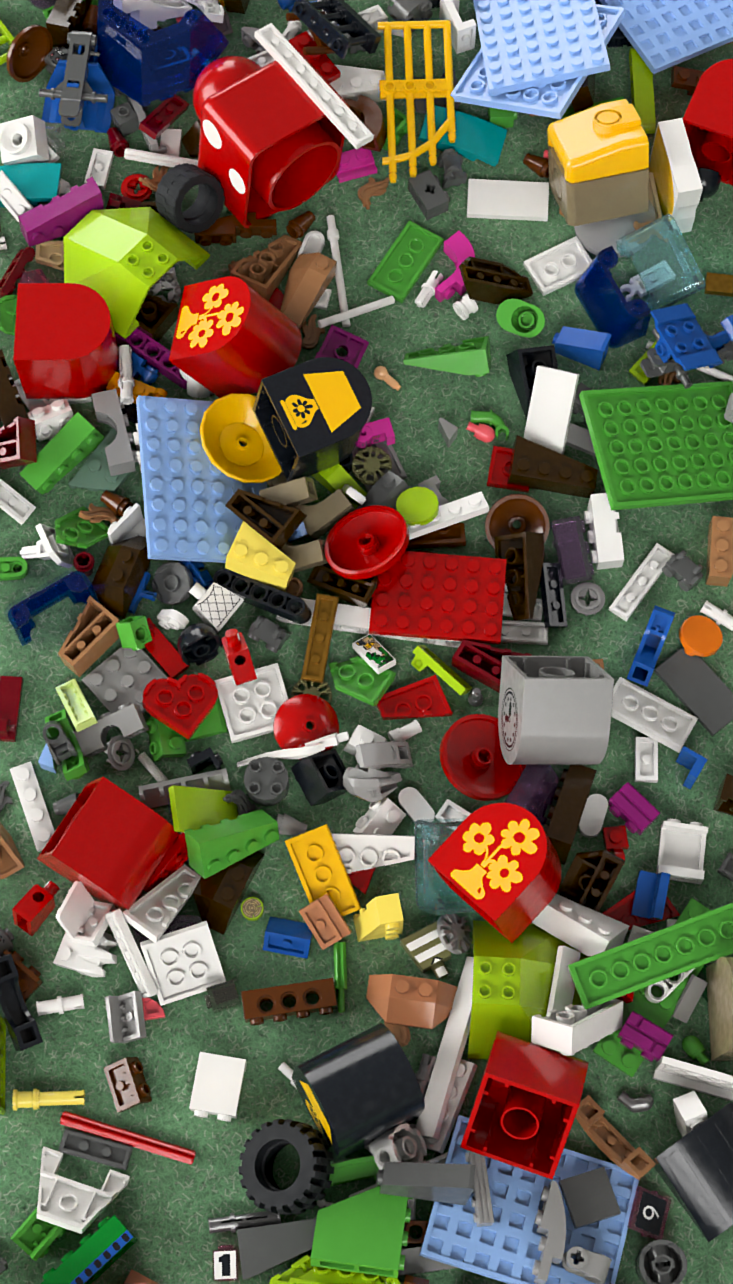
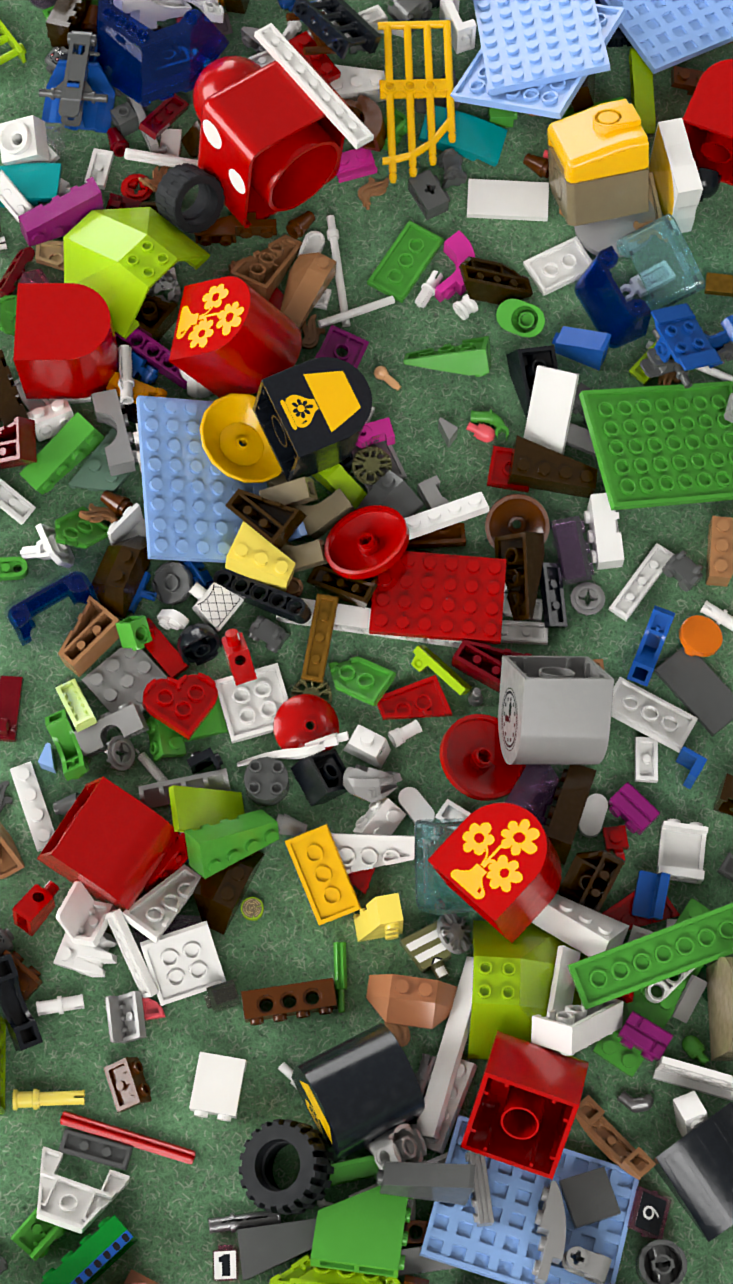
(28, 52): reddish brown dish -> none
(59, 746): dark grey piece -> none
(84, 563): dark red cone -> none
(240, 799): dark grey piece -> none
(287, 937): blue panel -> none
(325, 921): nougat plate -> none
(355, 495): white tile -> none
(374, 654): tile -> none
(384, 755): light grey slope -> none
(418, 505): lime tile -> none

